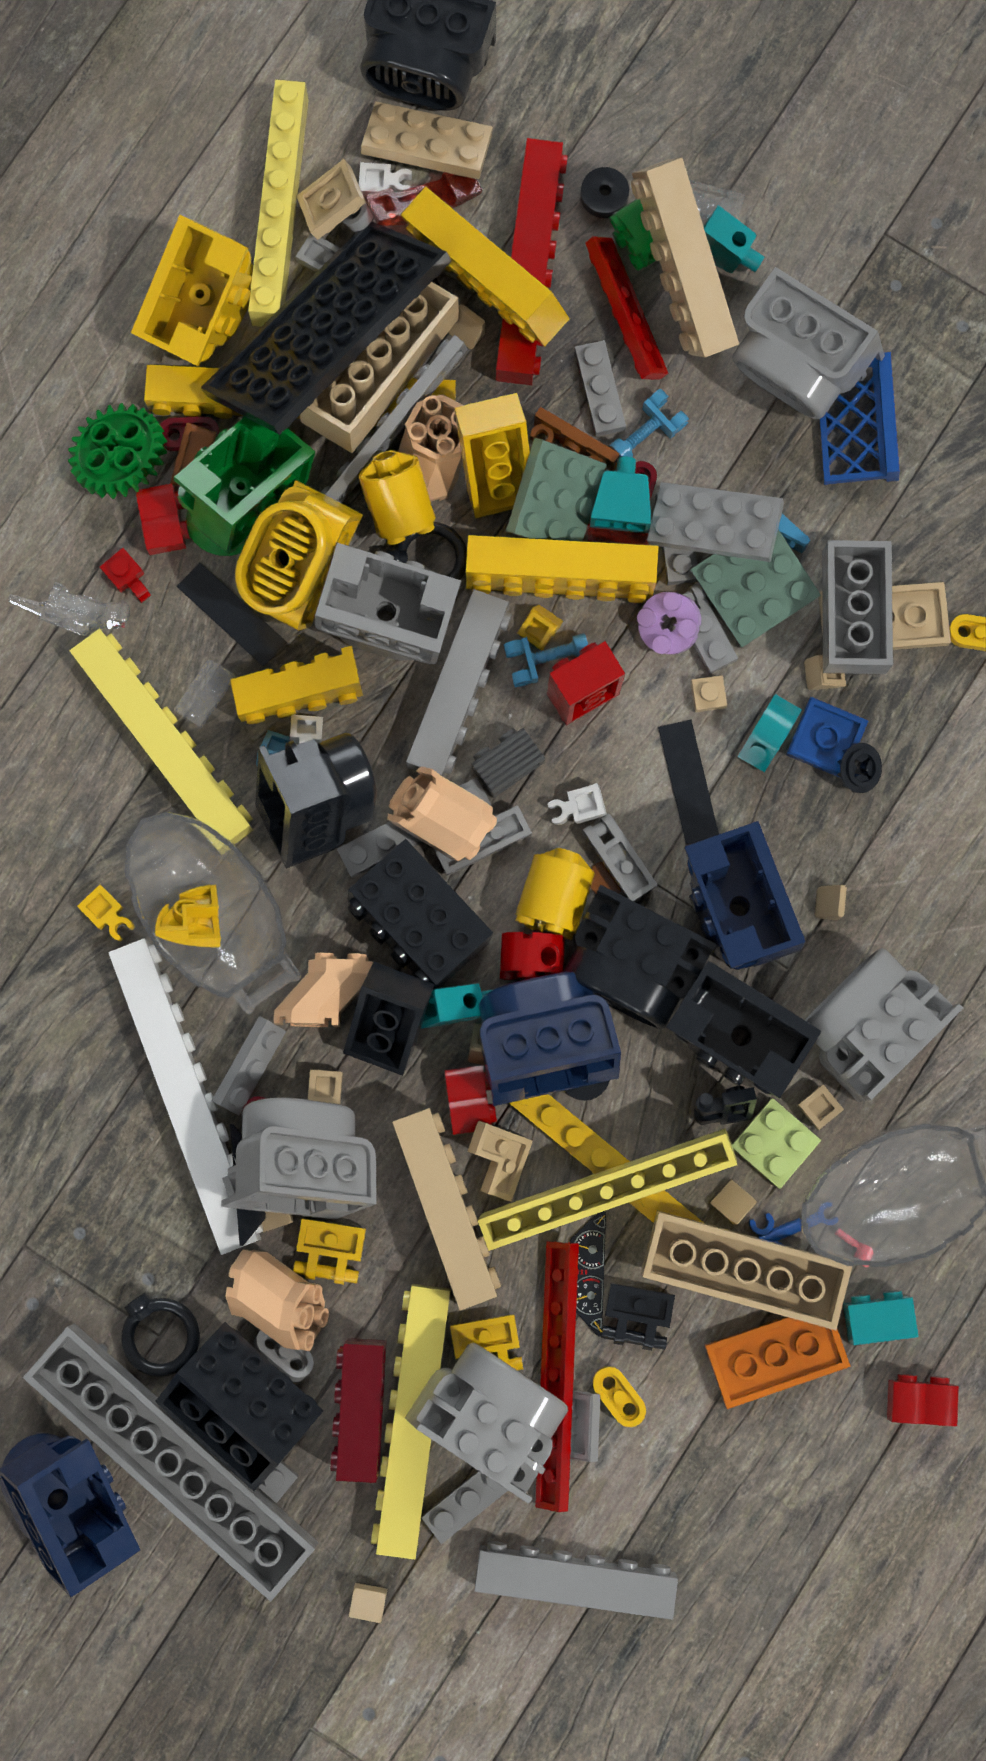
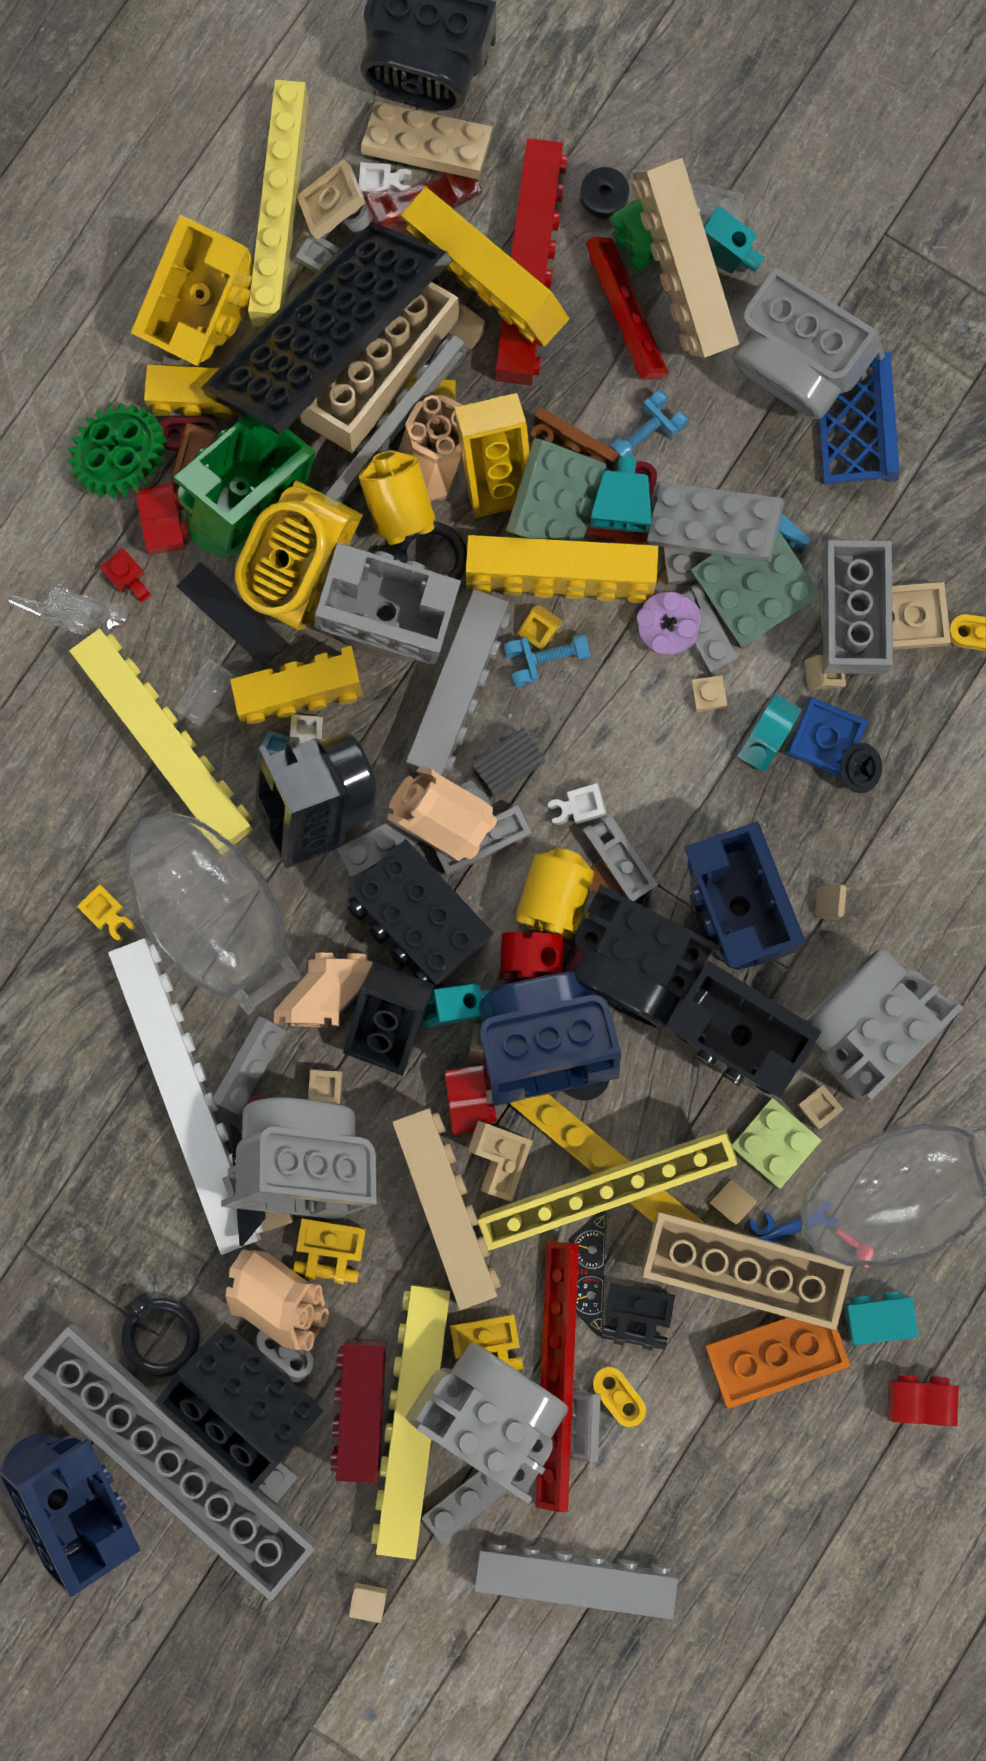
(191, 919): yellow brick -> none
(585, 682): red brick -> none
(600, 388): light grey plate -> none
(688, 781): black sticker -> none
(733, 1106): black plate -> none

